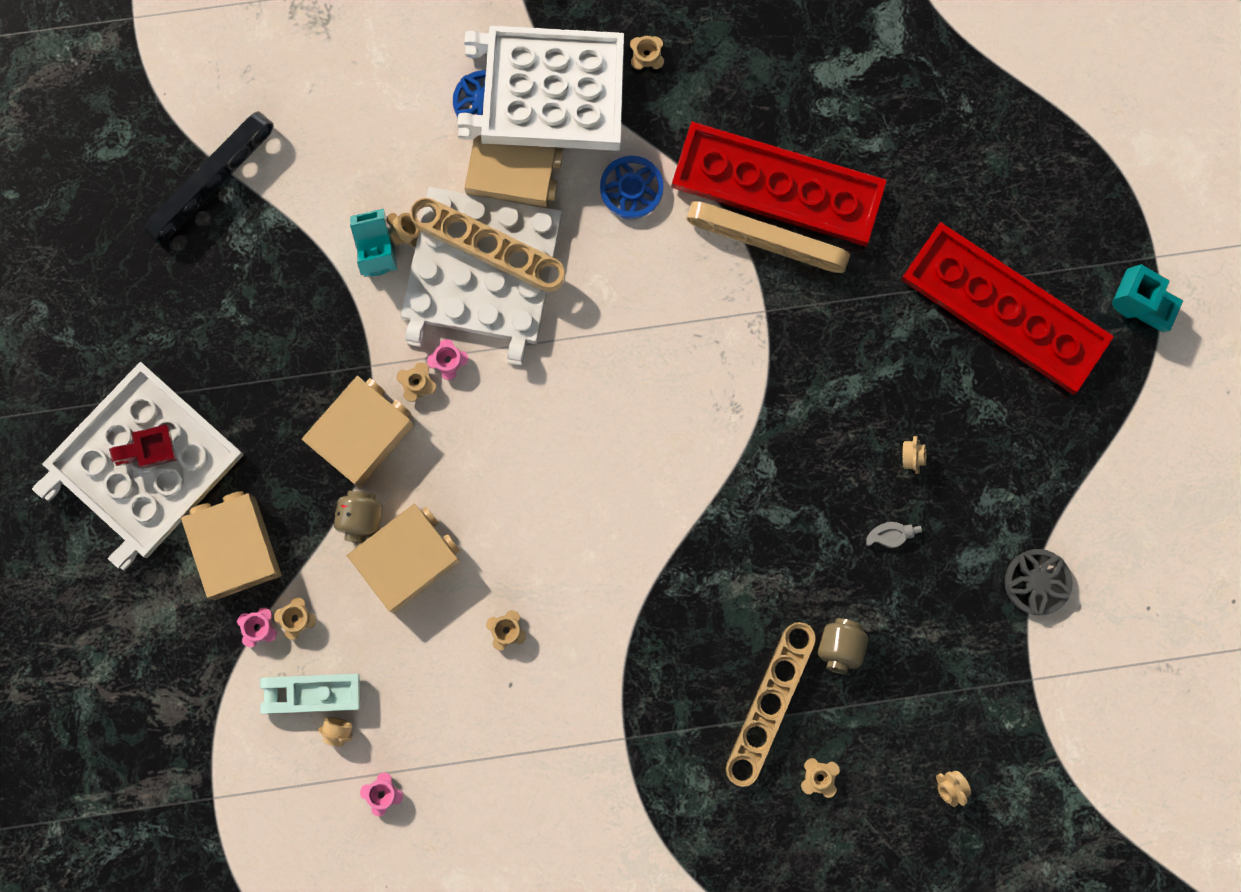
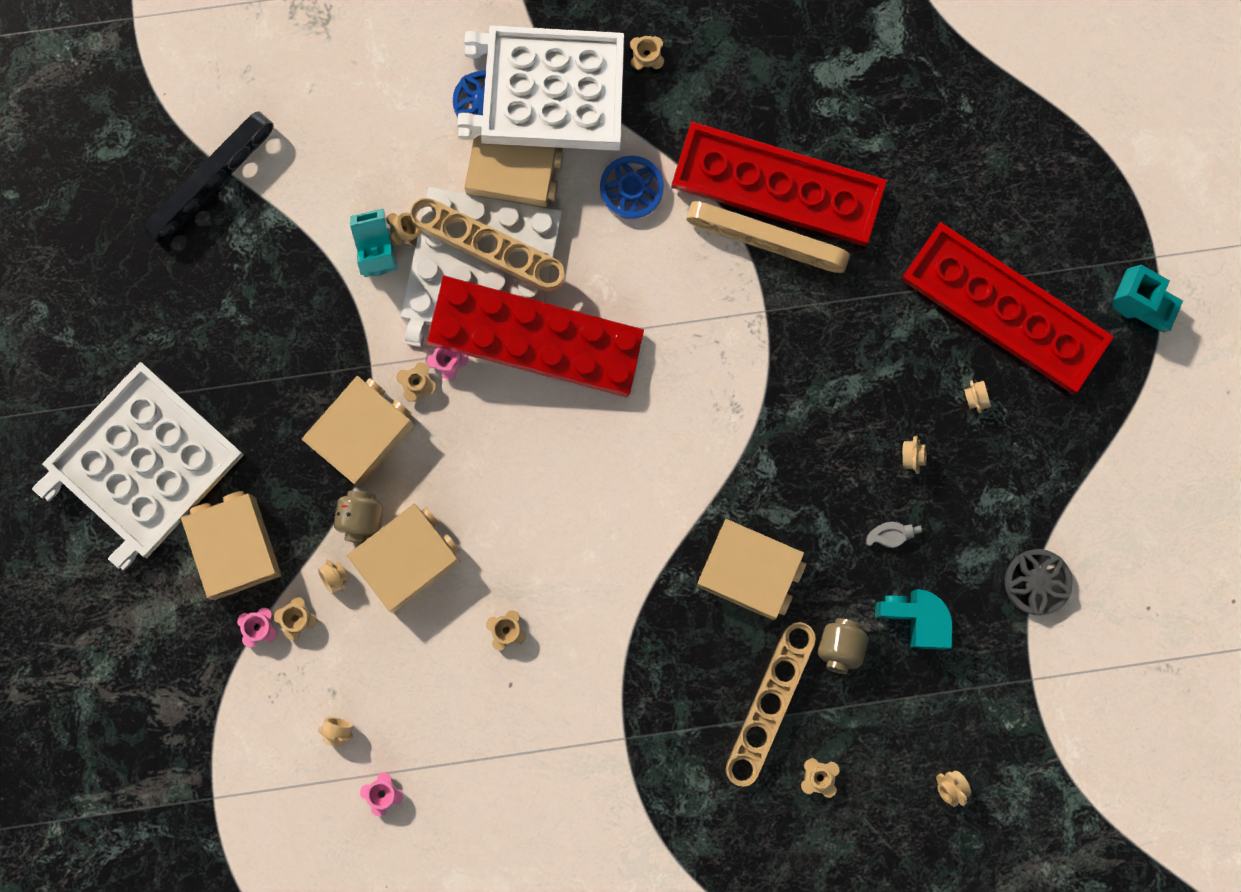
(150, 448): dark red plate -> none
(311, 693): light aqua plate -> none
(333, 576): none -> tan plate
(535, 336): none -> red plate
(751, 570): none -> tan brick
(927, 615): none -> teal brick
(977, 396): none -> tan plate

